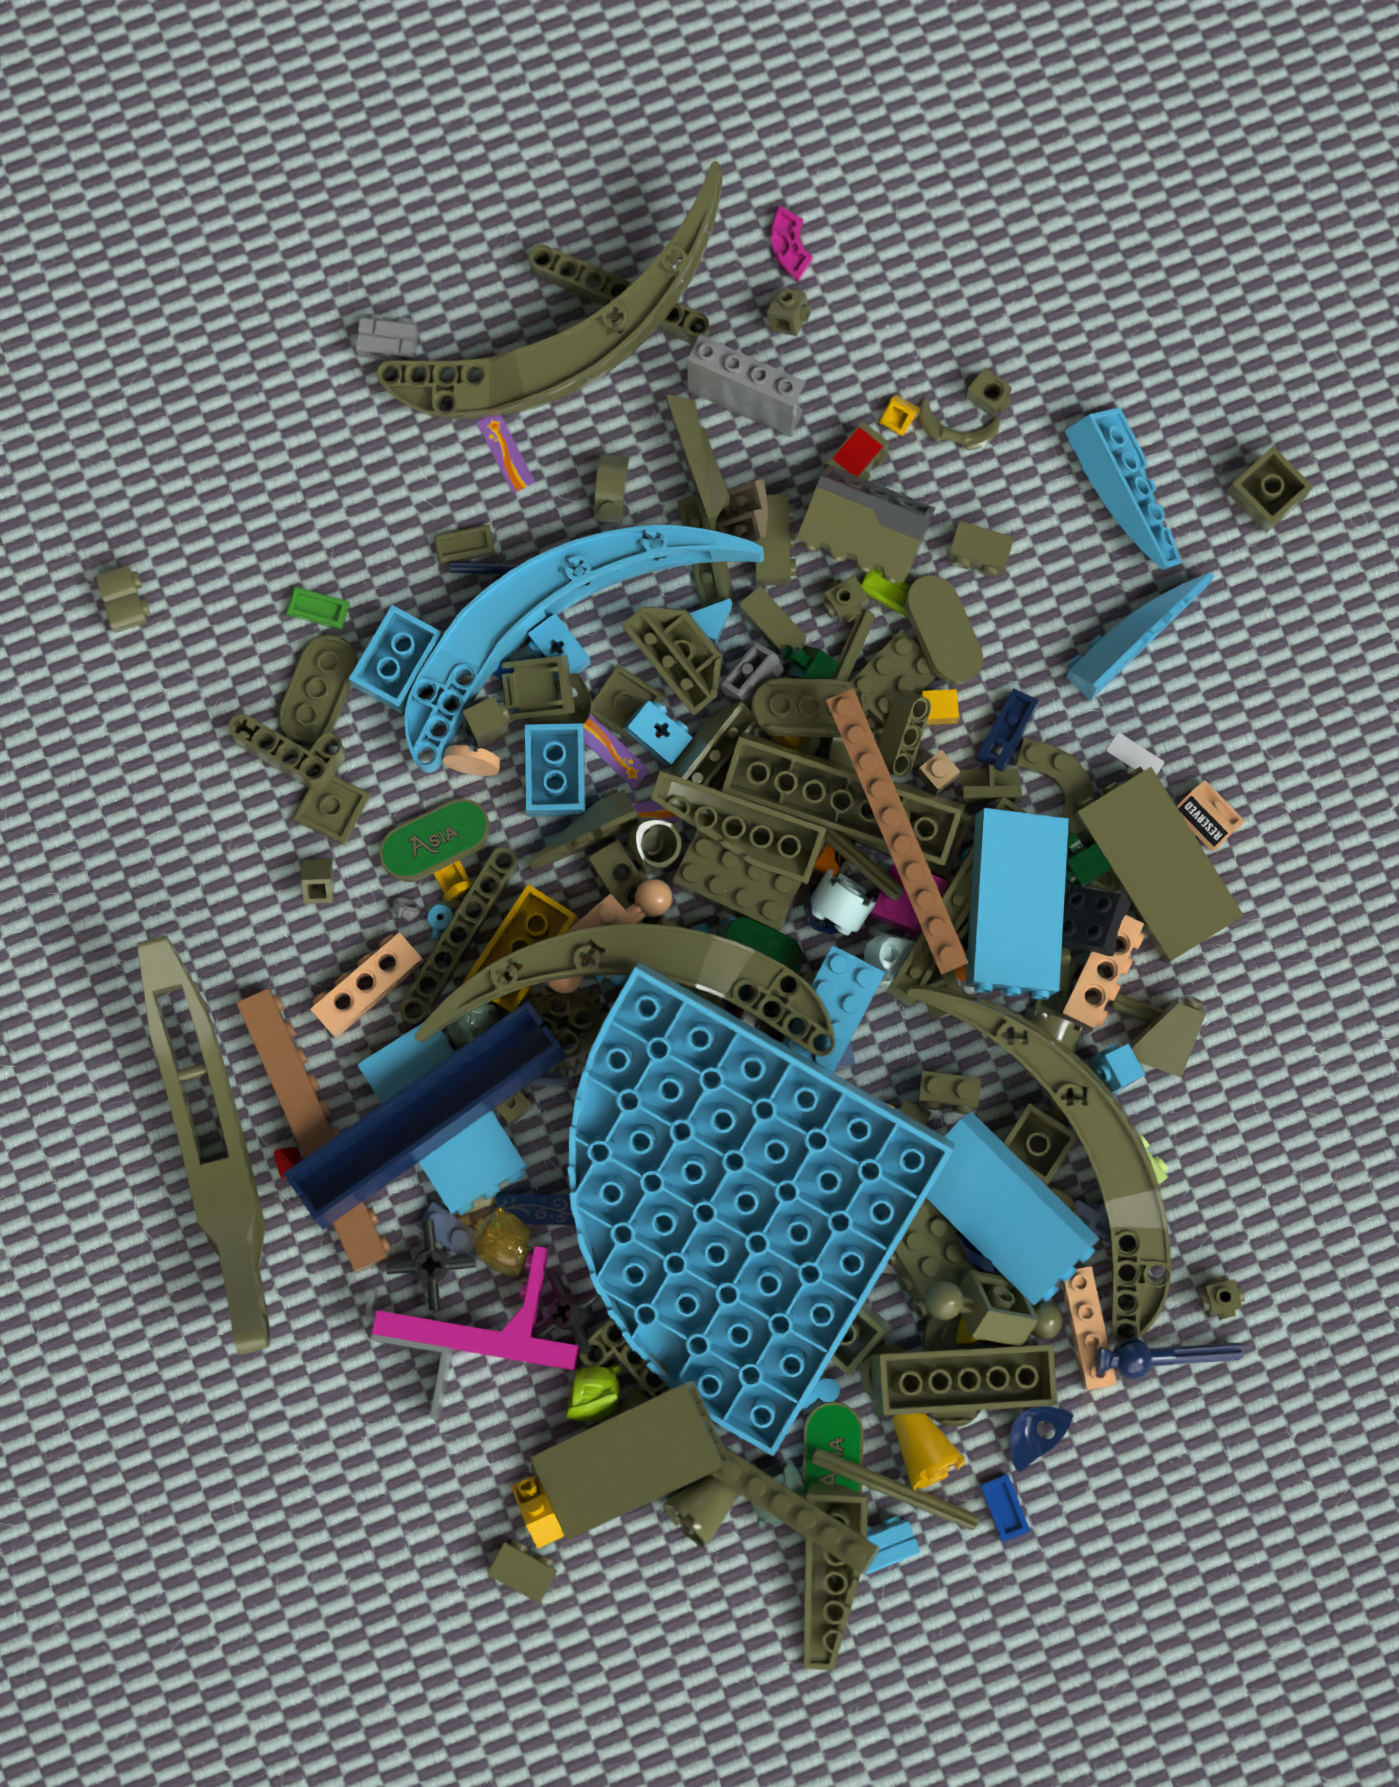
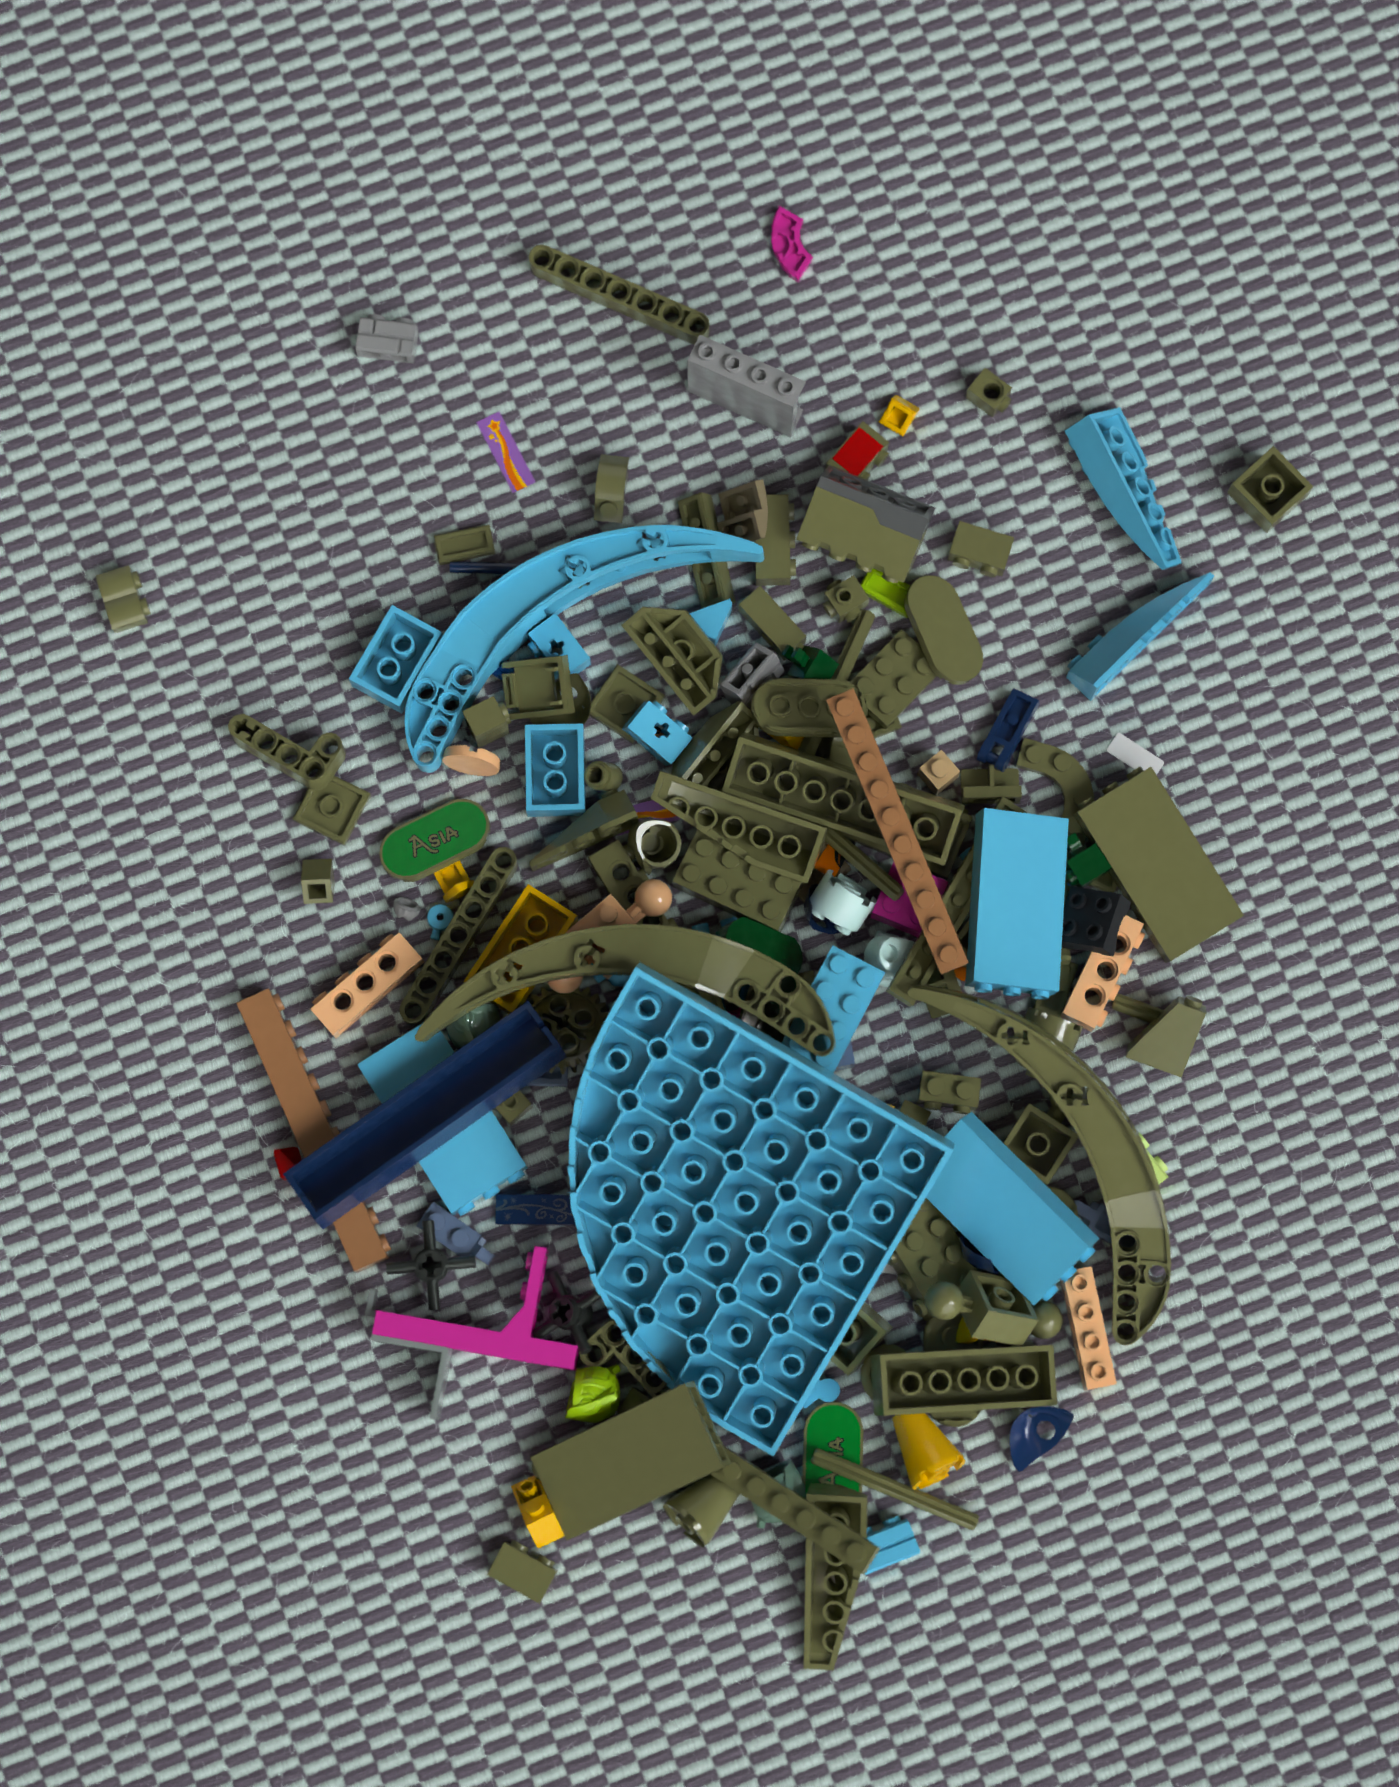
(224, 1189): olive beam -> none
(317, 689): olive tile -> none
(318, 608): bright green tile -> none
(502, 1242): clear yellow helmet -> none
(576, 356): olive beam -> none
(603, 776): none -> olive brick
(613, 752): medium lavender sticker -> none
(698, 457): olive wedge -> none
(788, 311): olive brick -> none
(904, 731): olive beam -> none
(938, 432): olive piece -> none
(943, 706): yellow brick -> none
(1005, 1508): blue tile -> none
(1117, 1067): medium azure brick -> none
(1134, 1358): dark blue piece -> none
(1209, 815): panel -> none
(1210, 1297): olive brick -> none

